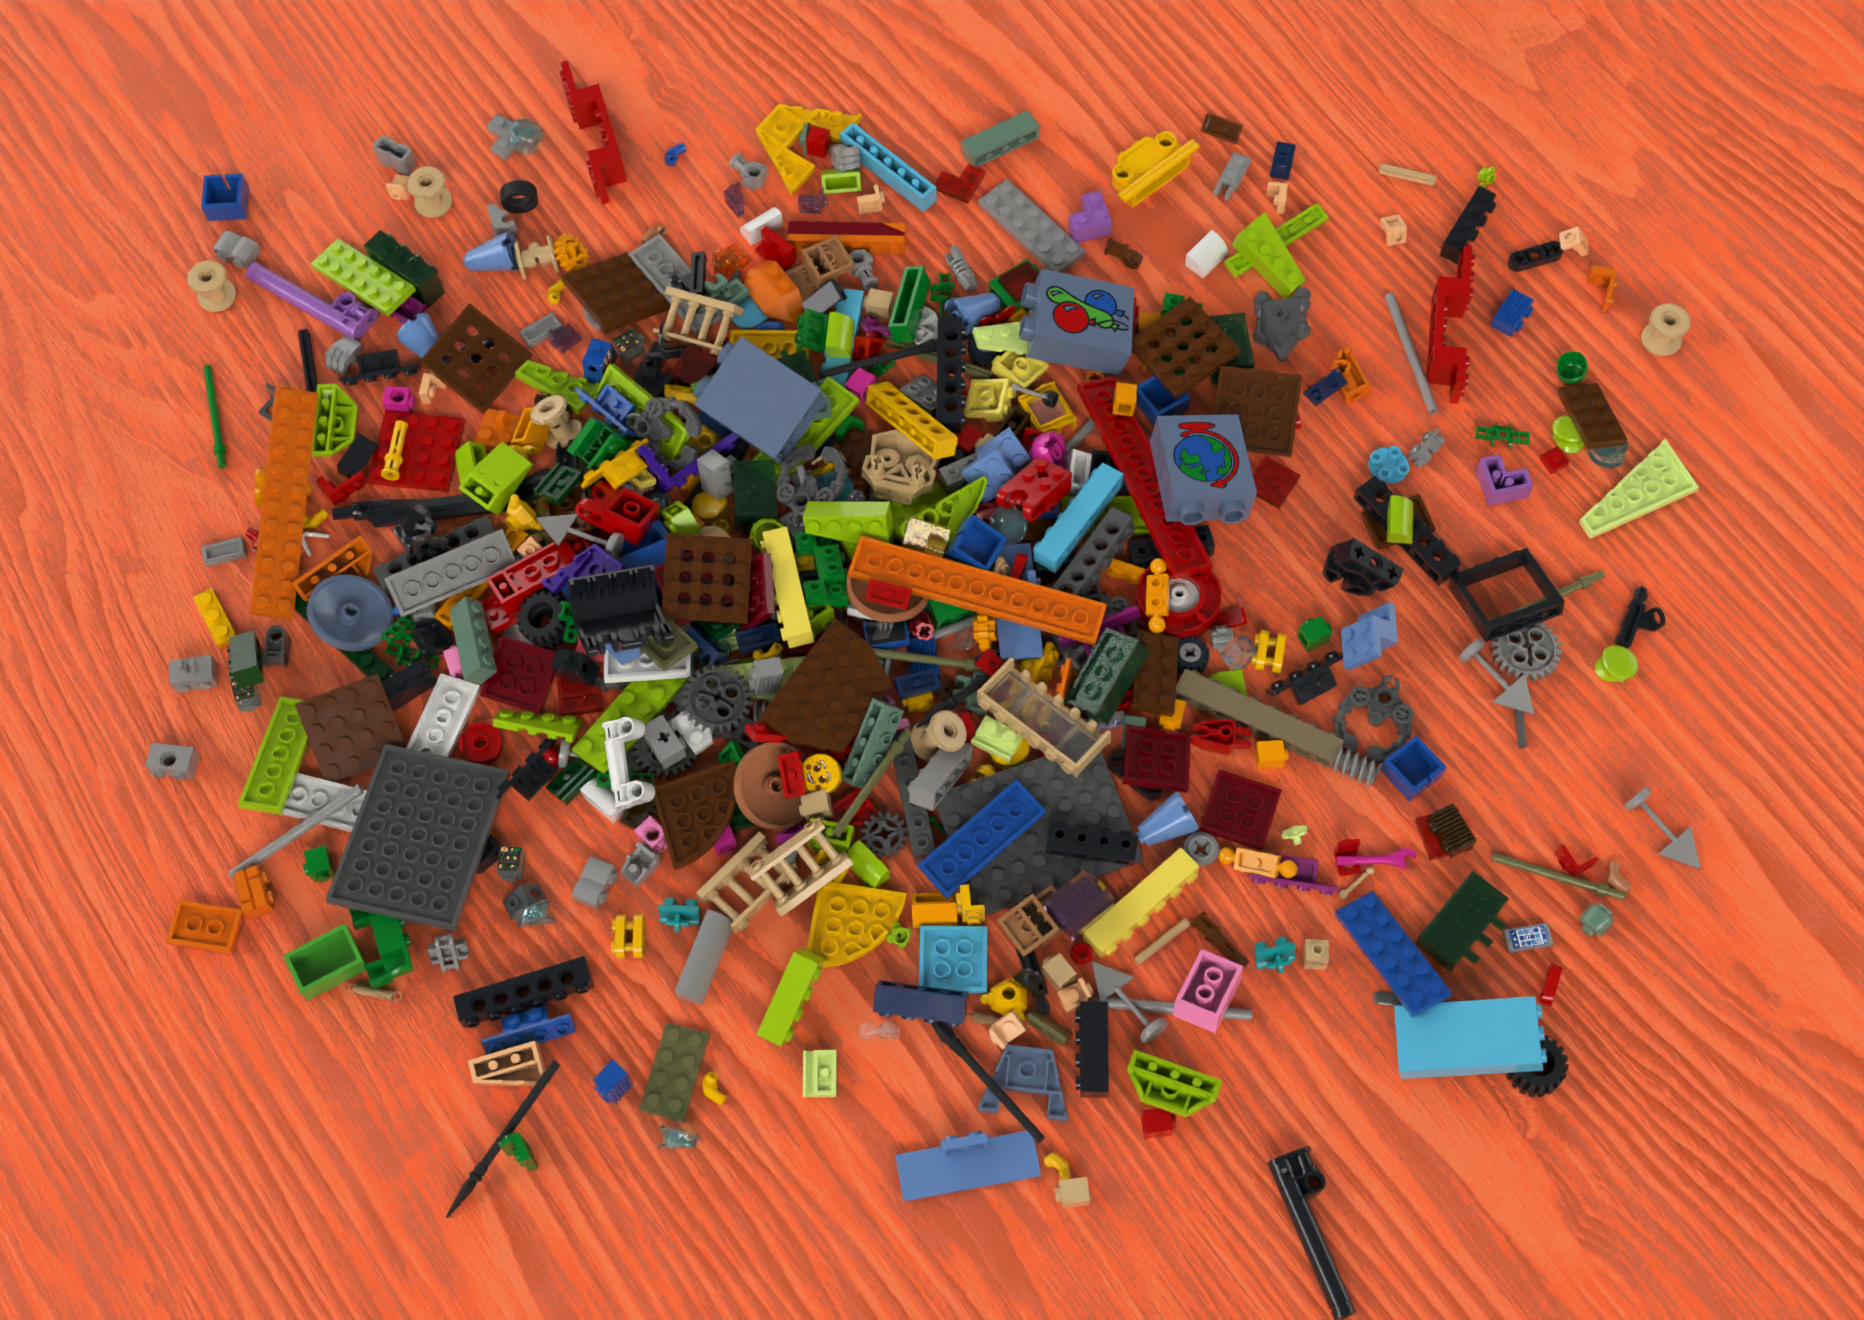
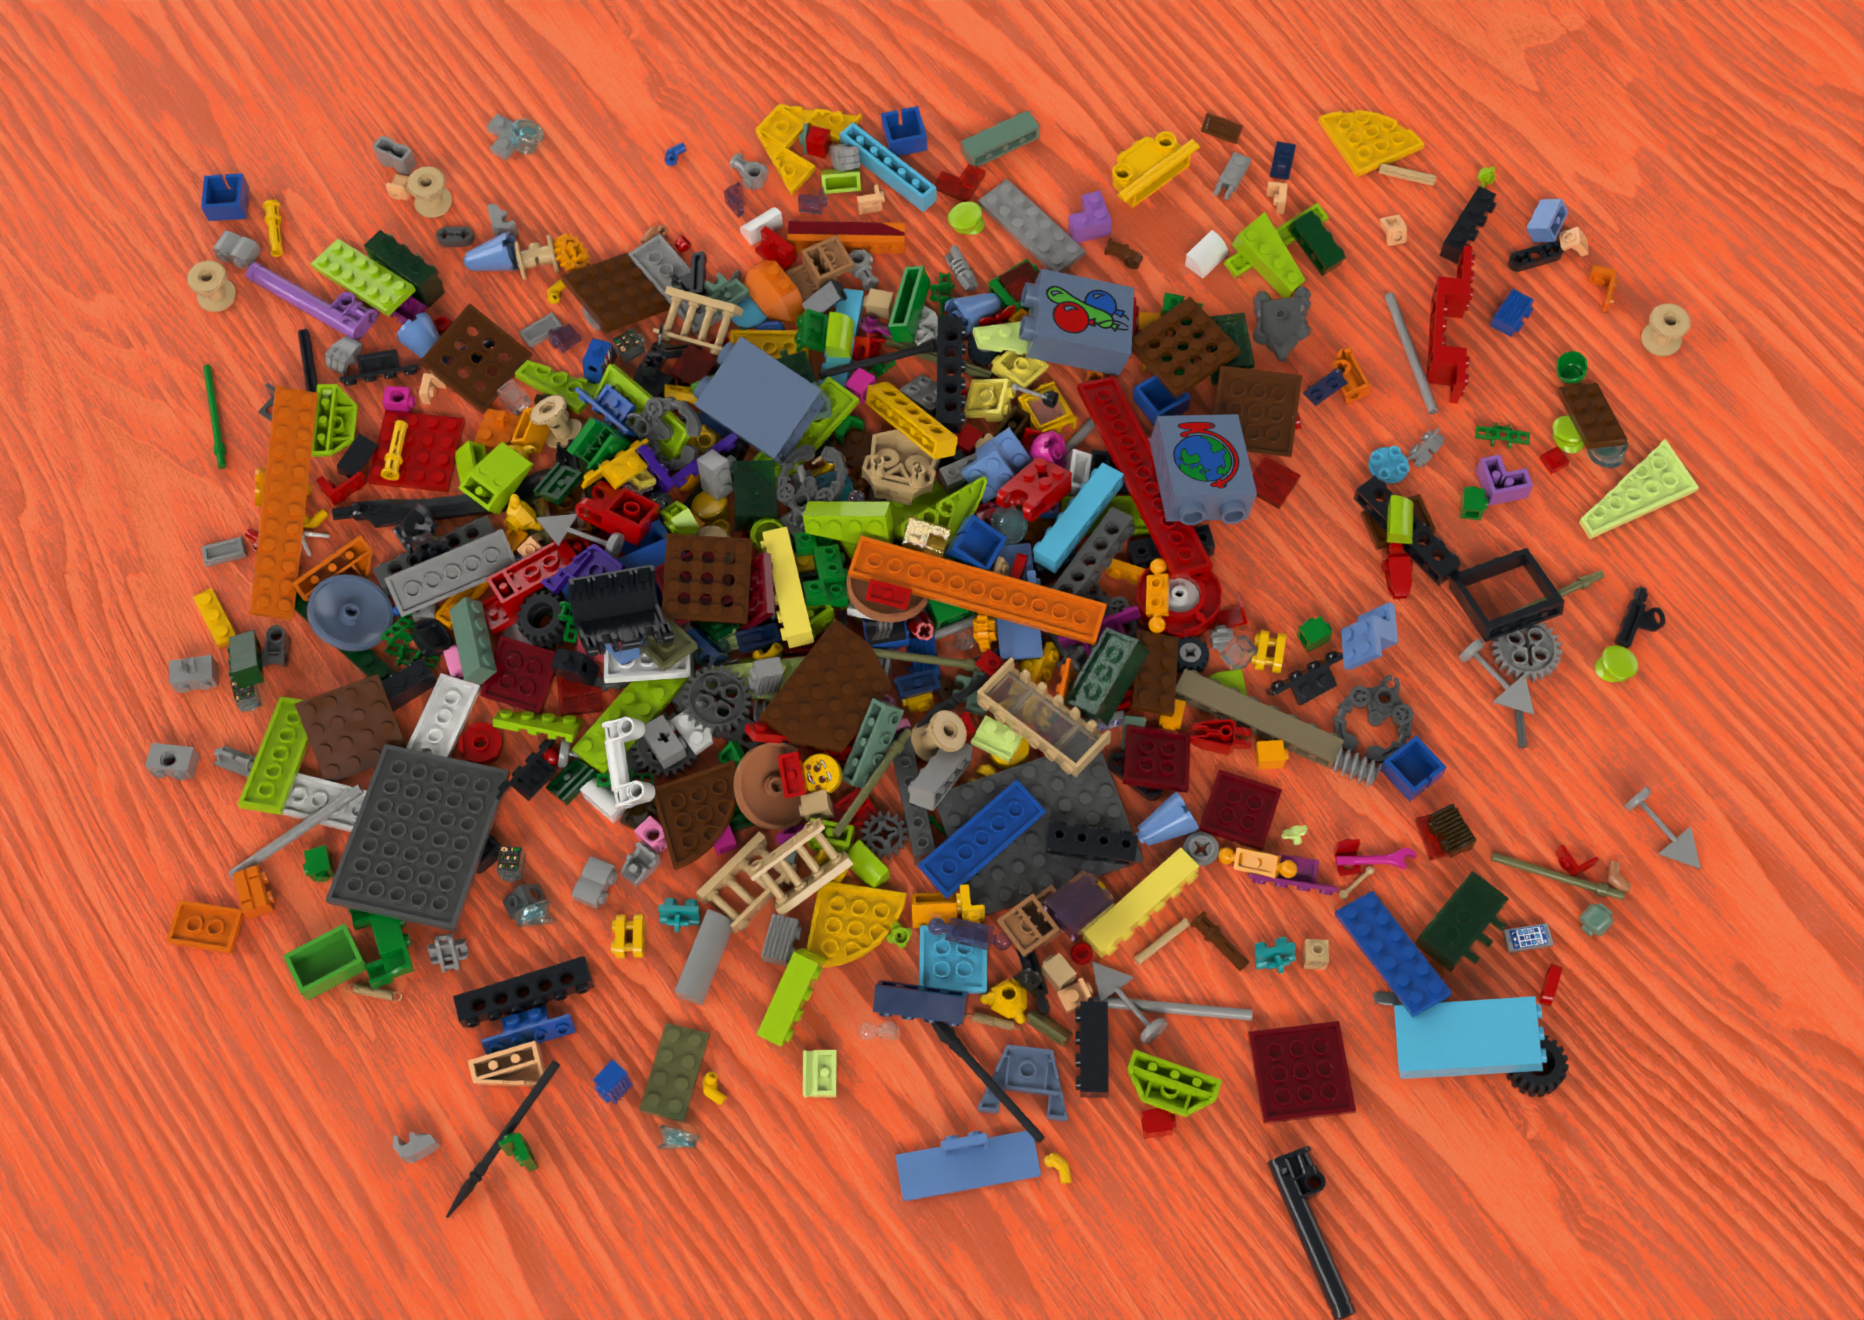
(234, 760): none -> light grey hinge
(273, 221): none -> yellow pin
(417, 1148): none -> light grey hand
(442, 324): none -> red plate
(455, 236): none -> dark grey beam
(513, 396): none -> clear brick
(519, 188): black tyre -> none
(591, 111): red bracket -> none
(682, 244): none -> red hinge
(730, 258): clear orange piece -> none
(781, 940): none -> light grey brick
(904, 138): none -> blue piece
(966, 218): none -> lime piece
(969, 933): none -> clear purple plate
(1006, 1029): light nougat bracket -> none
(1073, 1192): tan brick -> none
(1124, 399): light orange brick -> none
(1208, 991): bright pink brick -> none
(1301, 1072): none -> dark red plate
(1317, 243): none -> dark green brick
(1360, 576): black connector -> none
(1368, 139): none -> yellow plate
(1397, 571): none -> red hinge
(1473, 503): none -> green brick
(1547, 220): none -> medium blue brick

